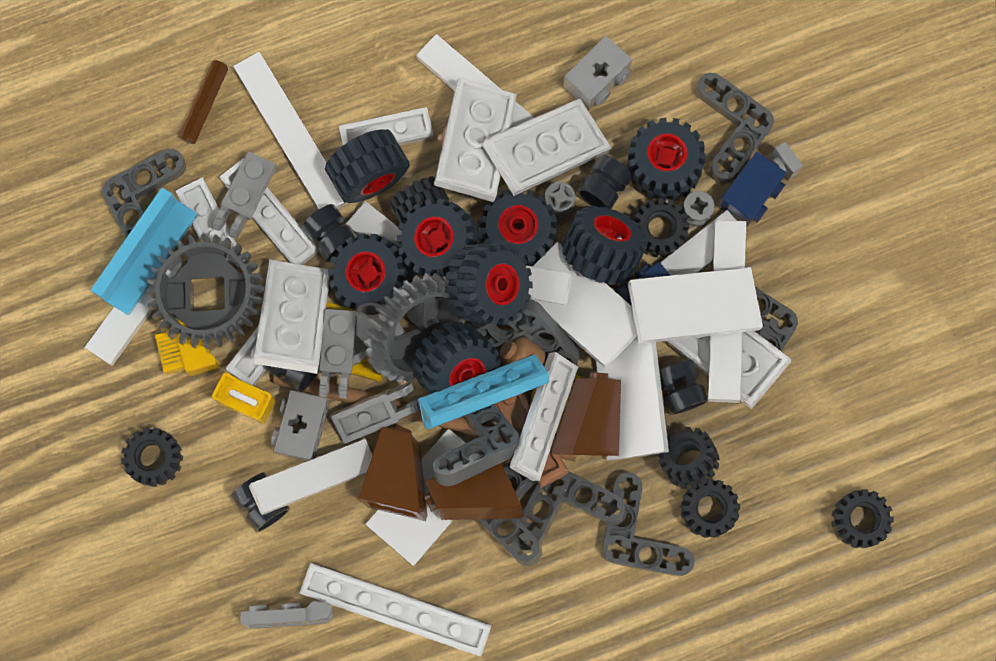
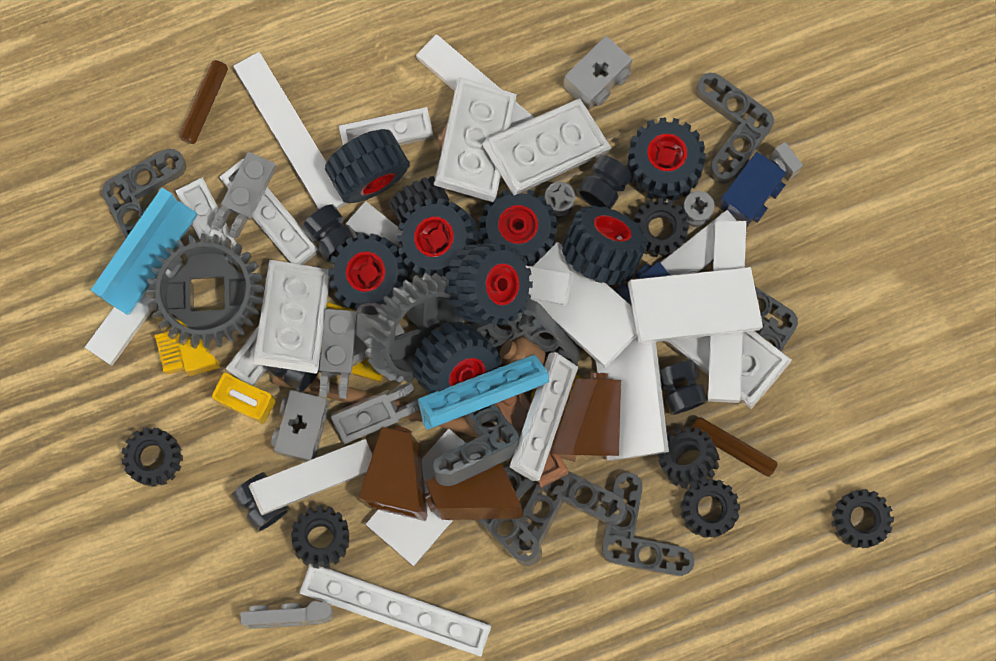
(314, 519): none -> black tyre
(737, 448): none -> reddish brown axle

